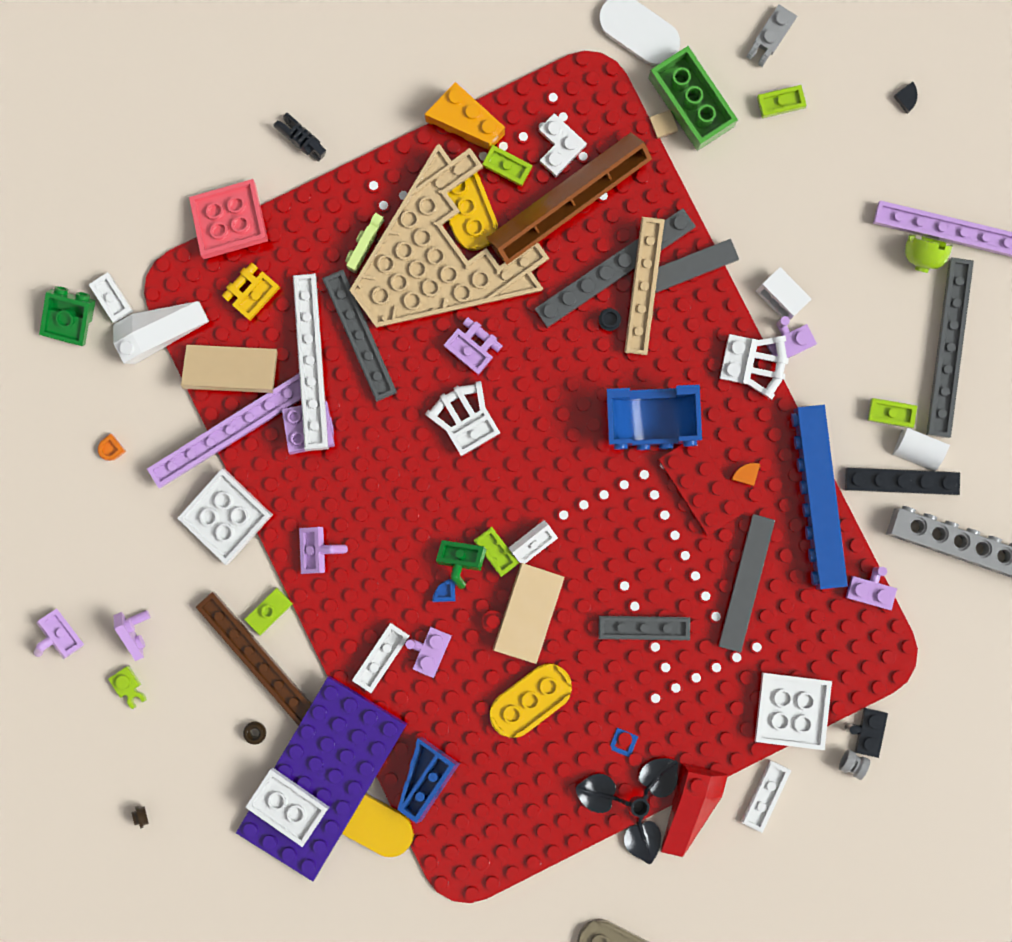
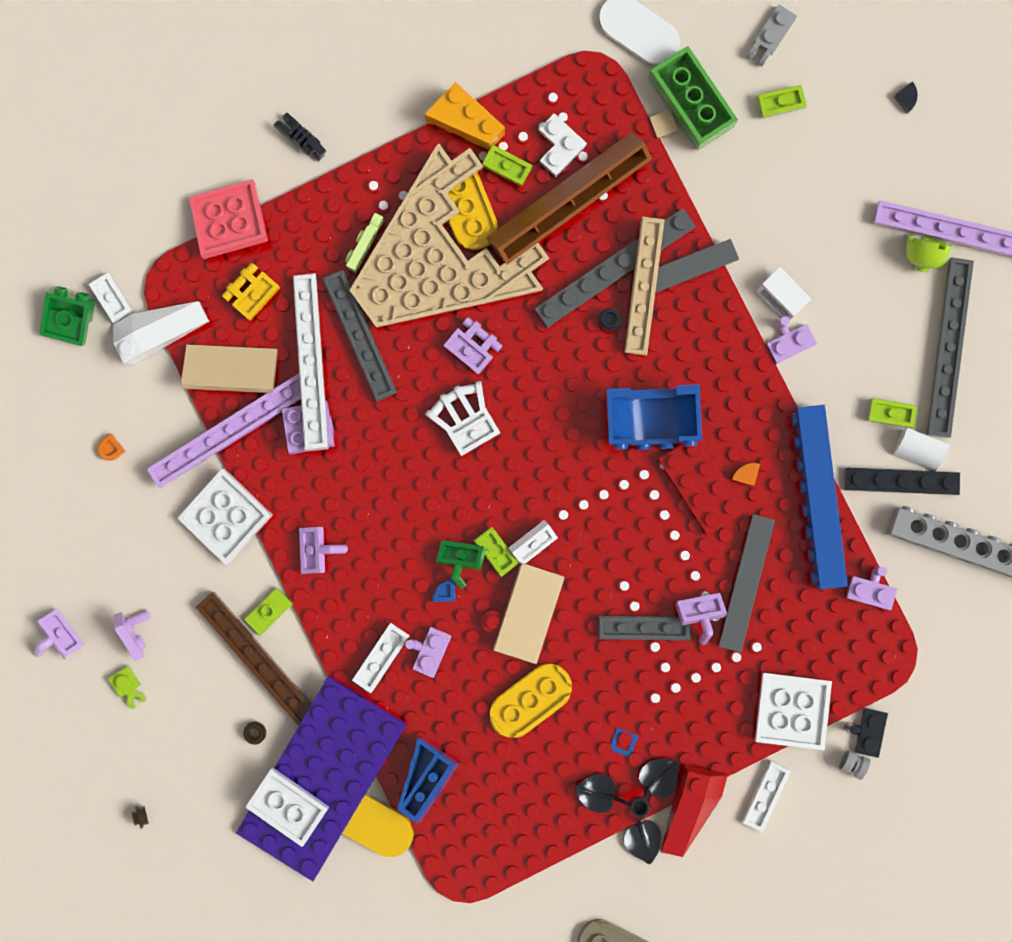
(701, 610): none -> lavender plate
(739, 361): white plate -> none

